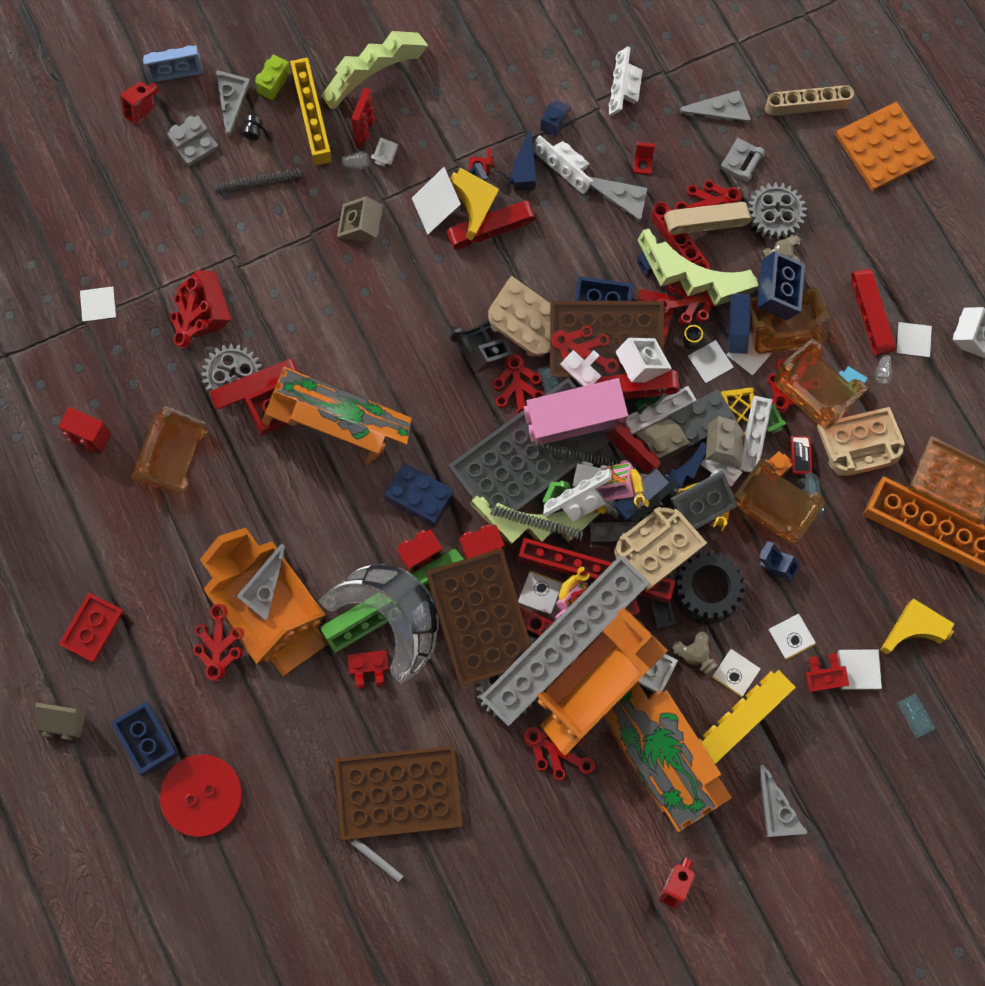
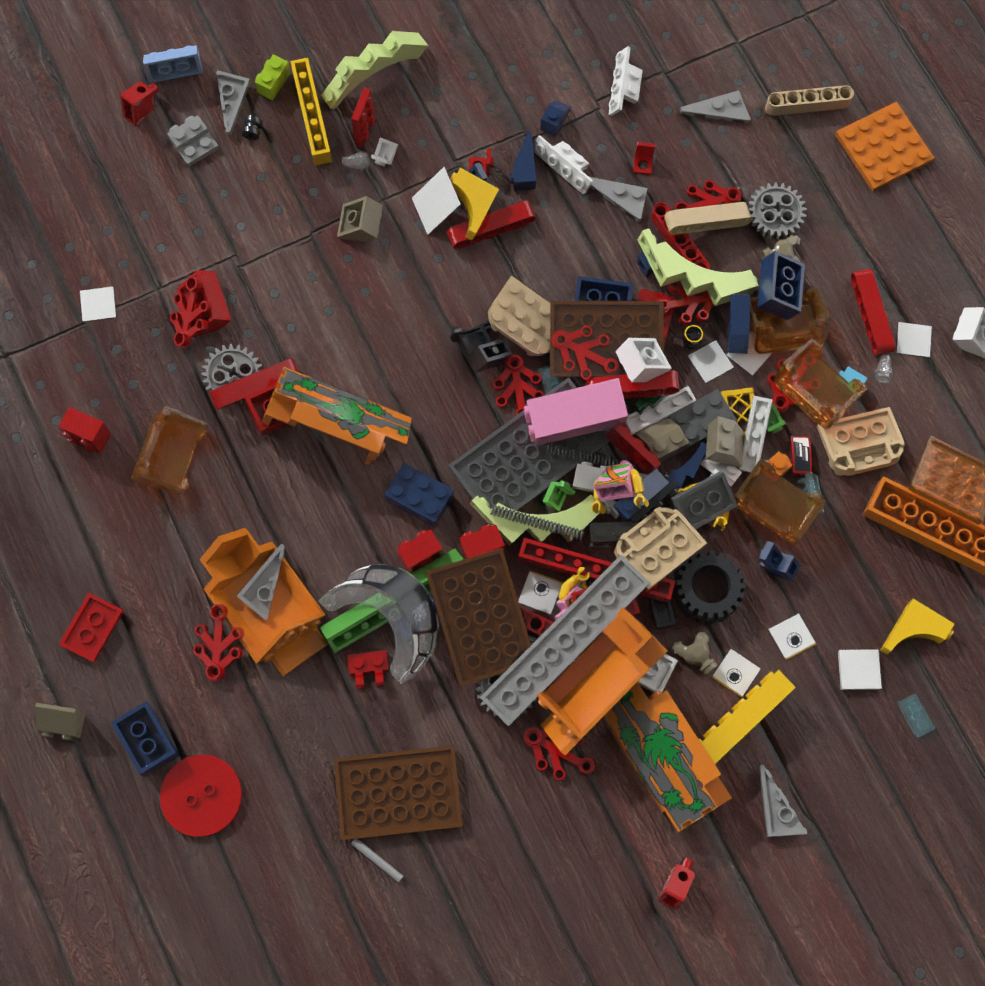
(256, 181): dark grey piece -> none
(580, 368): white plate -> none
(581, 499): white bracket -> none
(737, 157): light grey plate -> none
(827, 678): red plate -> none

